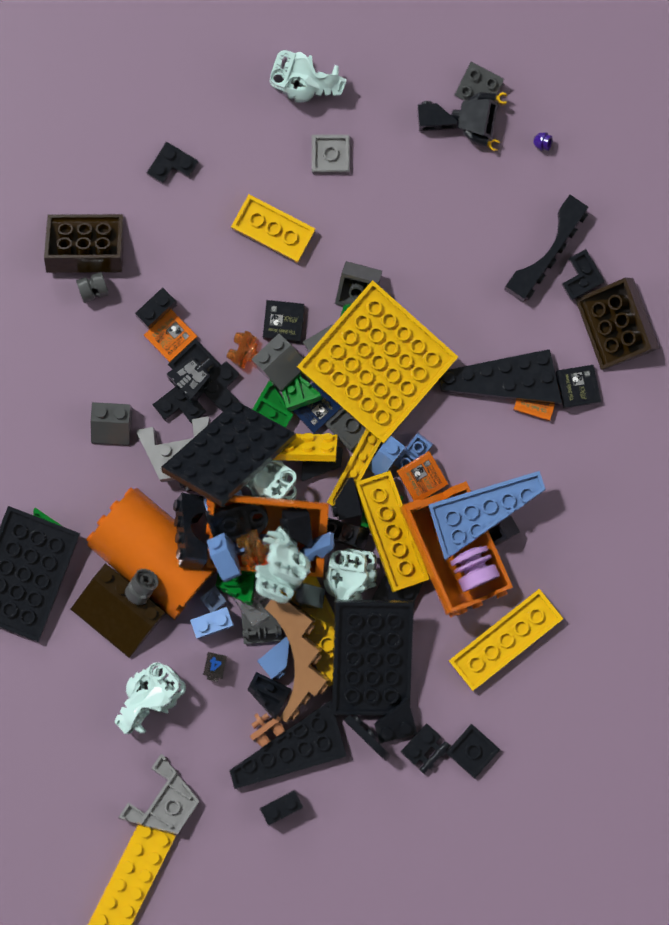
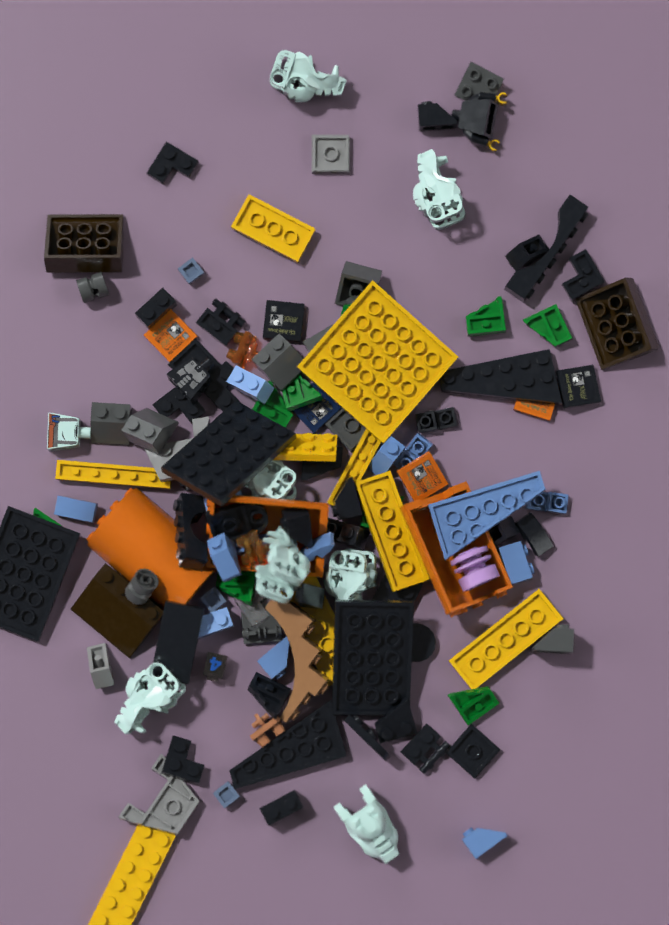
(65, 432): none -> light aqua torso
(76, 509): none -> medium blue slope
(100, 666): none -> light grey slope
(109, 474): none -> yellow plate
(149, 429): none -> dark grey slope
(177, 765): none -> black plate
(178, 640): none -> black tile
(191, 271): none -> sand blue plate
(216, 326): none -> black plate
(226, 794): none -> sand blue plate
(250, 384): none -> light blue brick
(371, 828): none -> light aqua animal
(422, 643): none -> black tile
(436, 420): none -> black slope
(442, 190): none -> light aqua animal
(473, 703): none -> green wing
(481, 840): none -> medium blue slope
(487, 319): none -> green wing
(515, 562): none -> medium blue brick
(526, 252): none -> black slope
(534, 533): none -> black slope
(543, 141): dark purple plate -> none
(549, 502): none -> medium blue slope
(550, 325): none -> green wing
(558, 640): none -> dark grey slope

